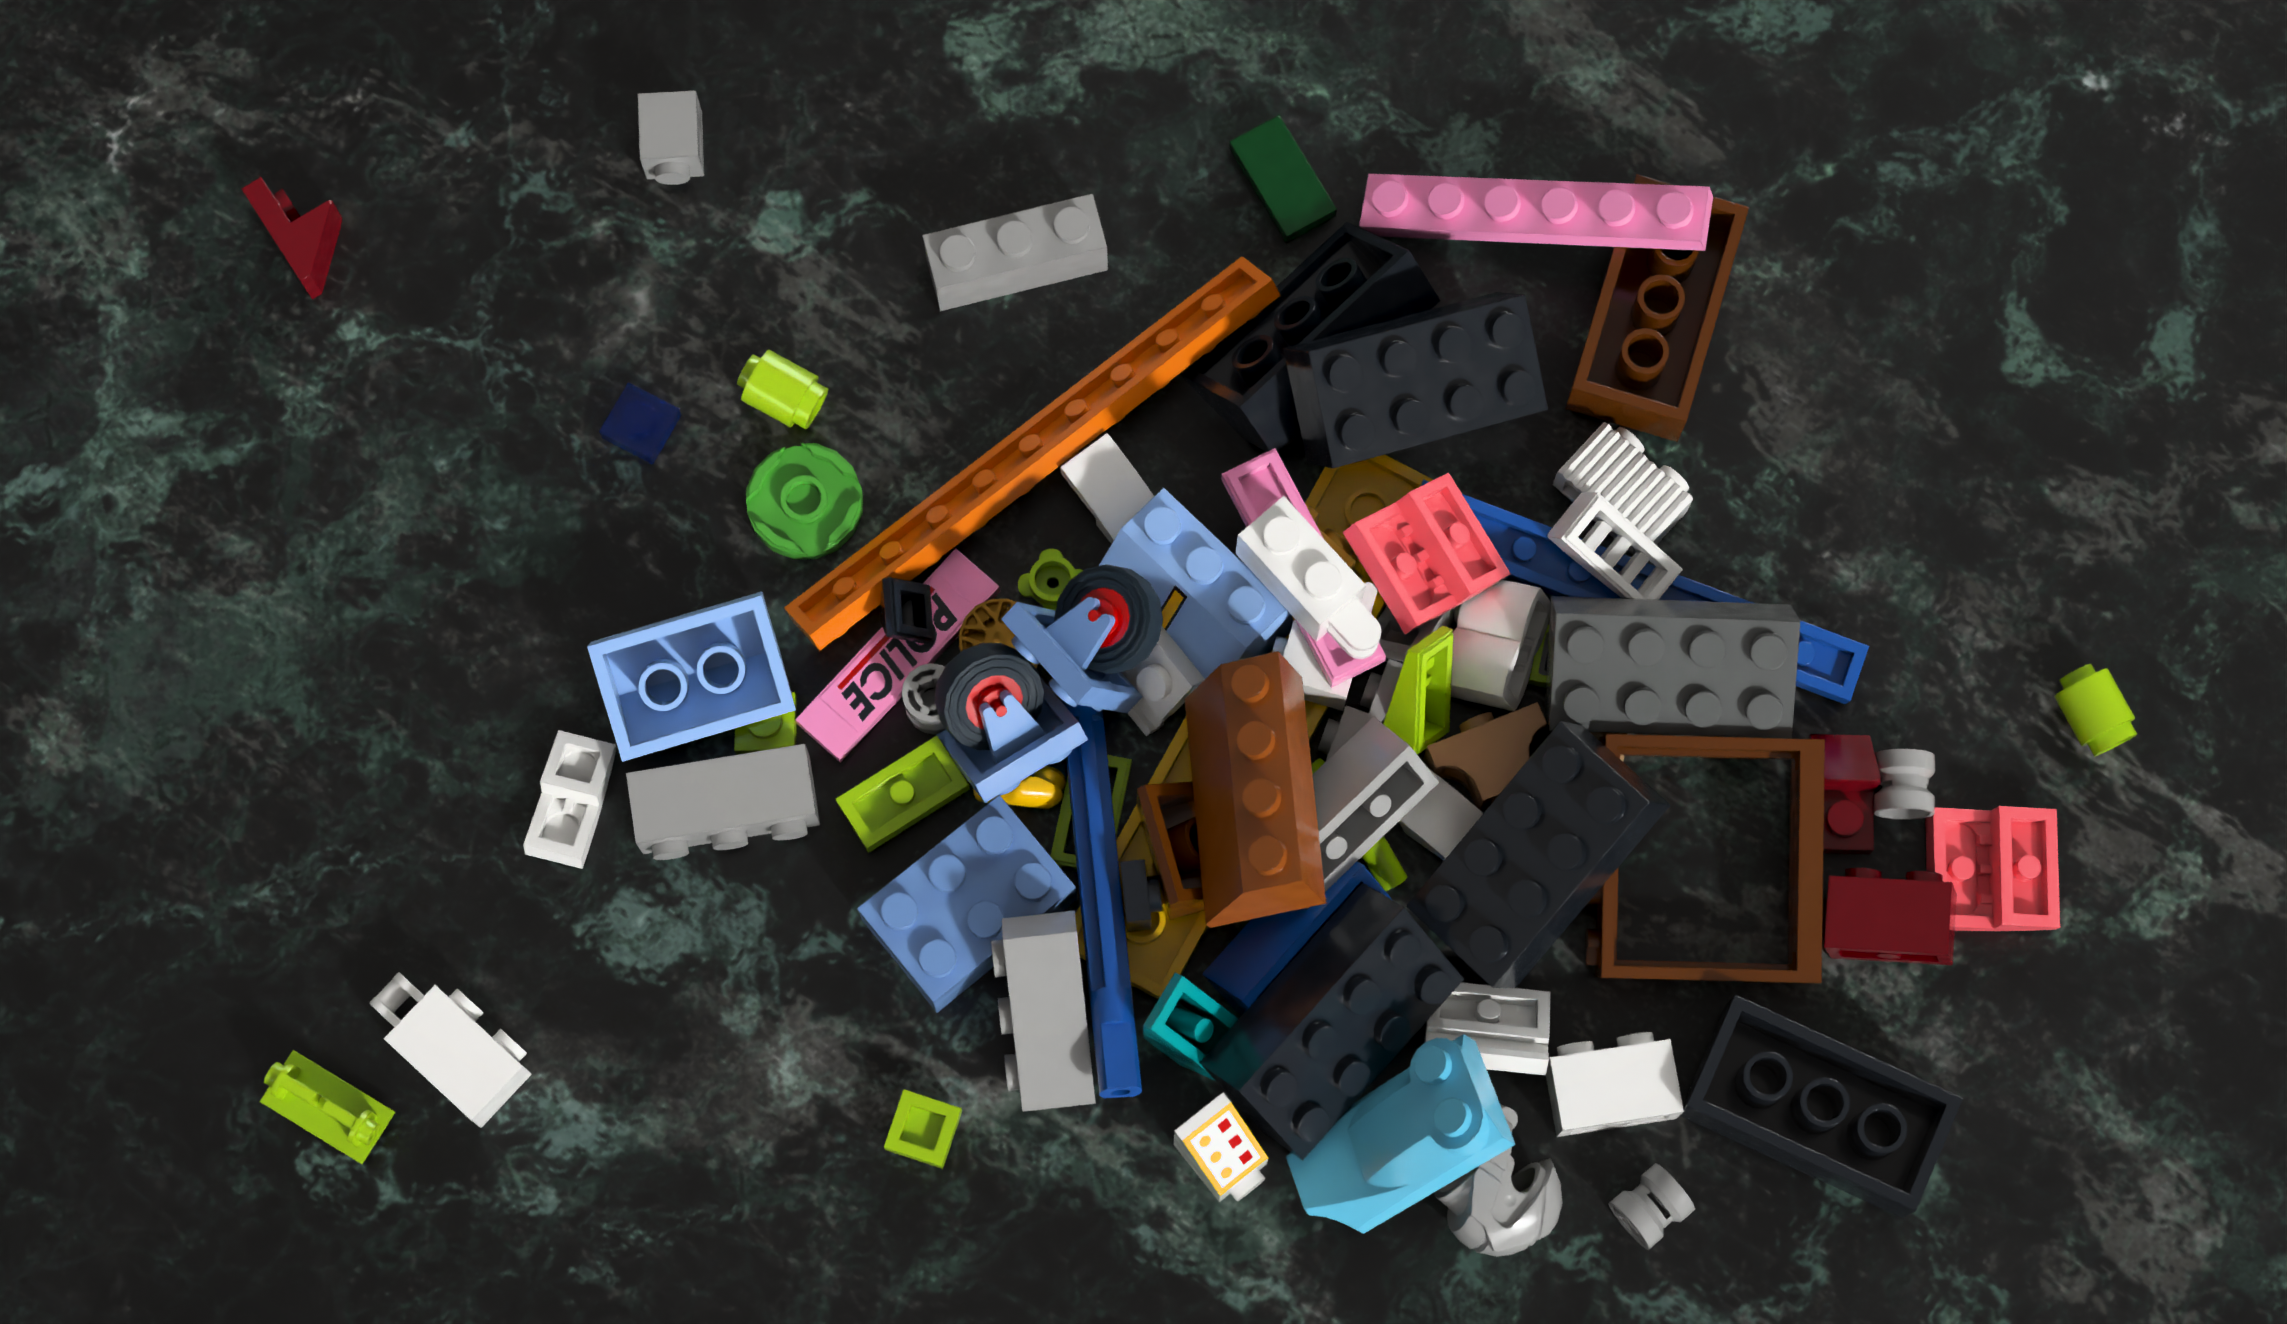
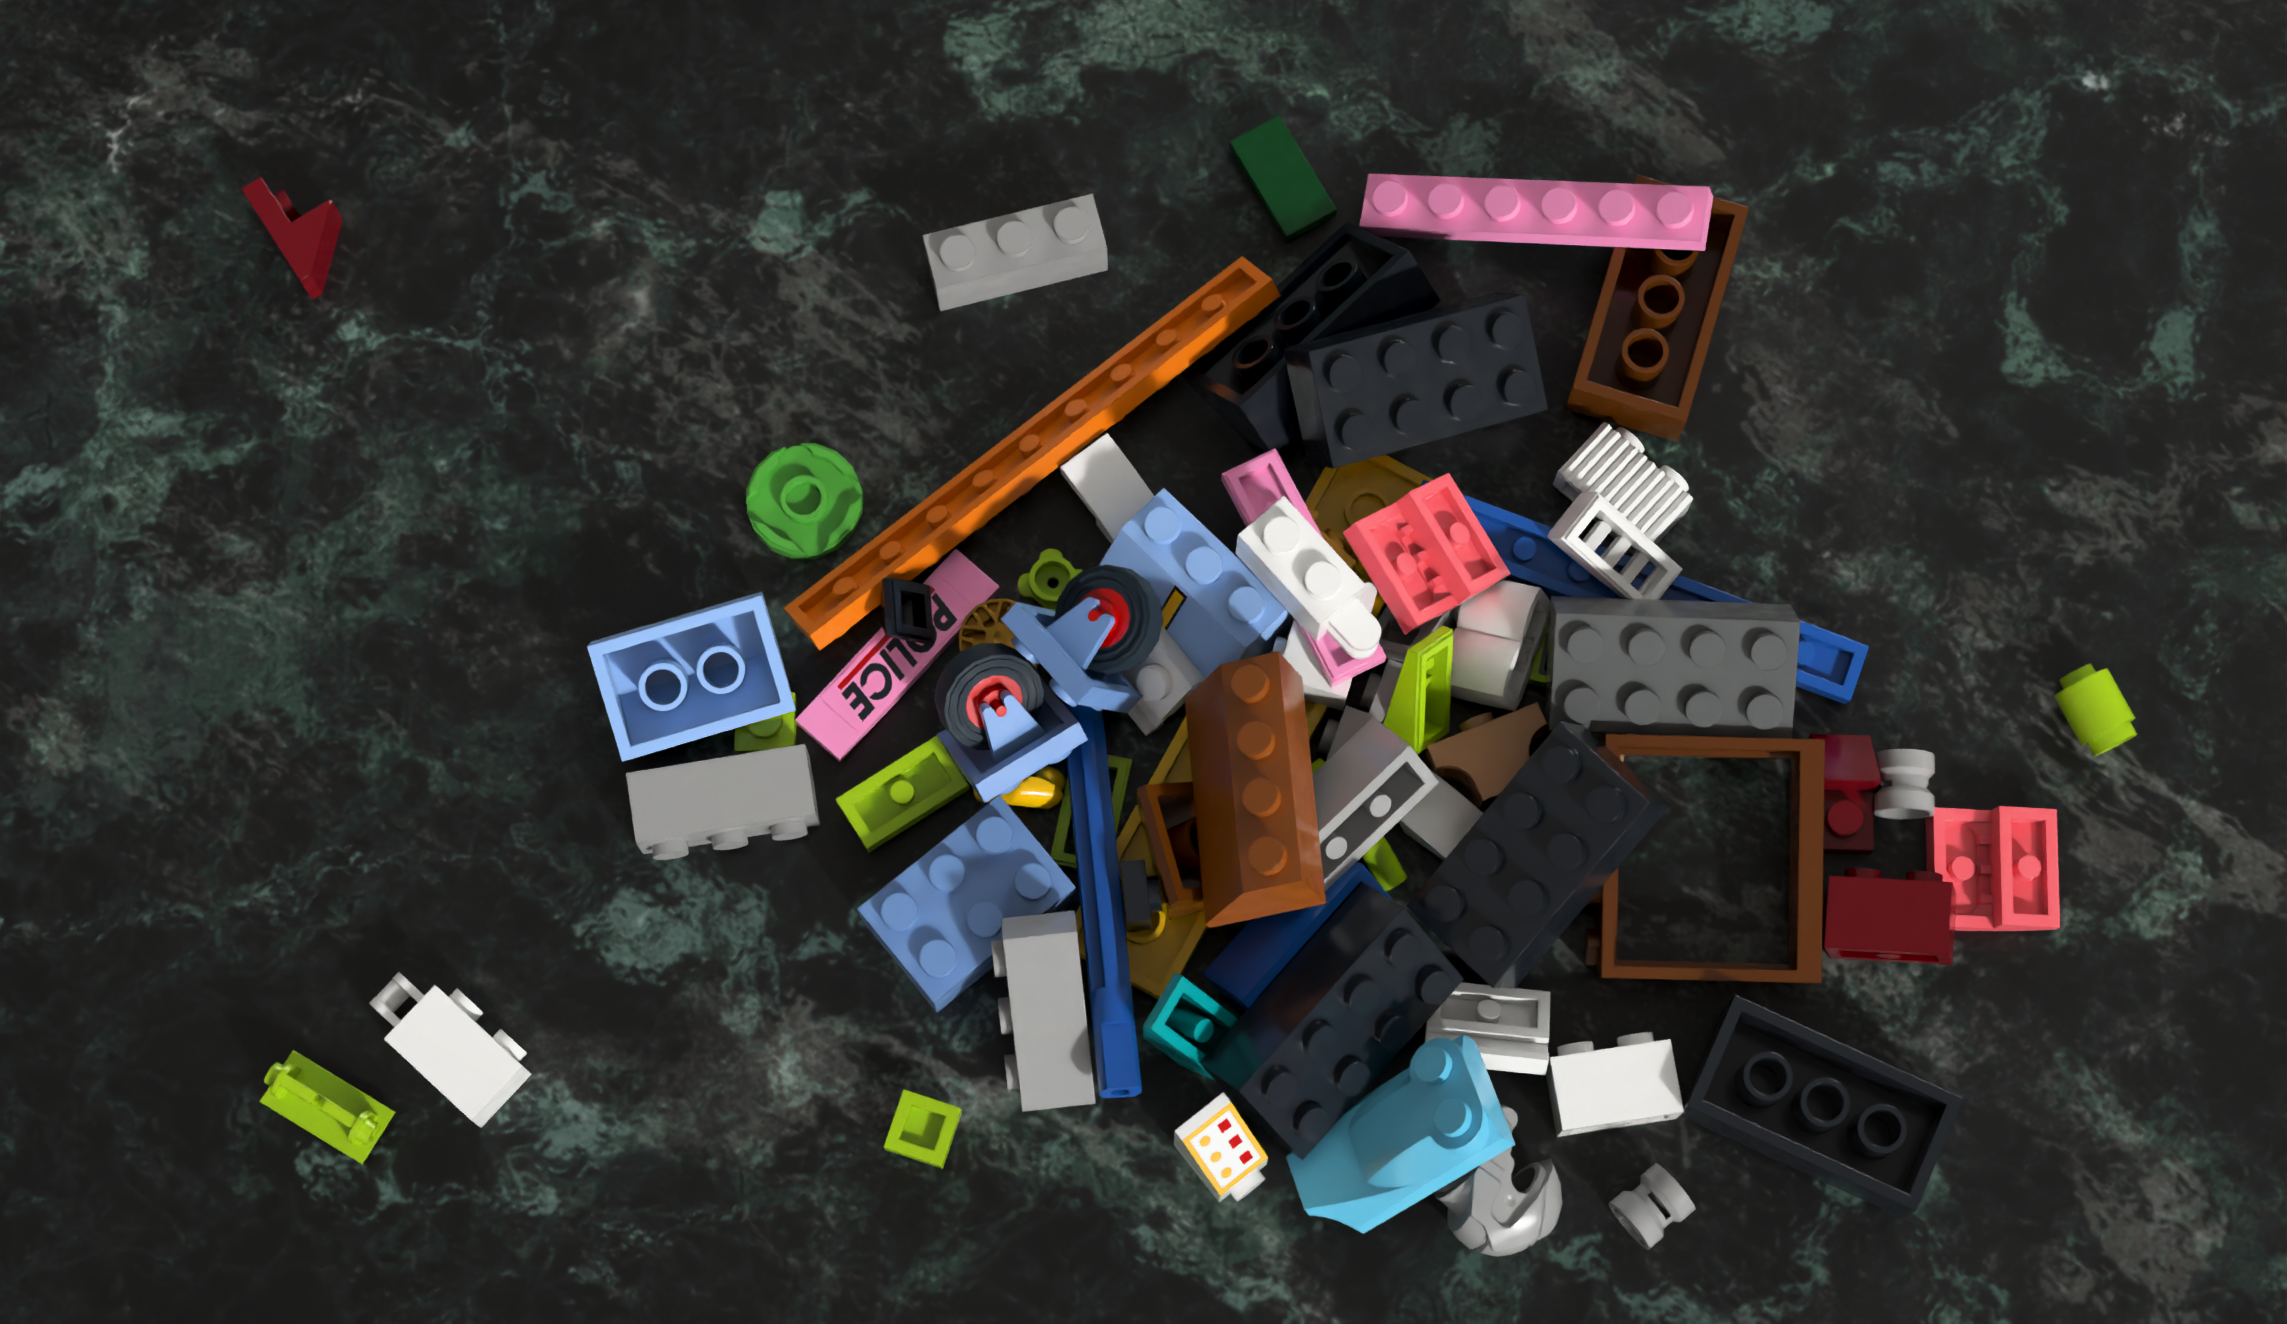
(570, 799): white slope -> none
(640, 423): clear blue plate -> none
(671, 136): light grey brick -> none
(781, 389): lime brick -> none
(919, 705): light grey wheel -> none

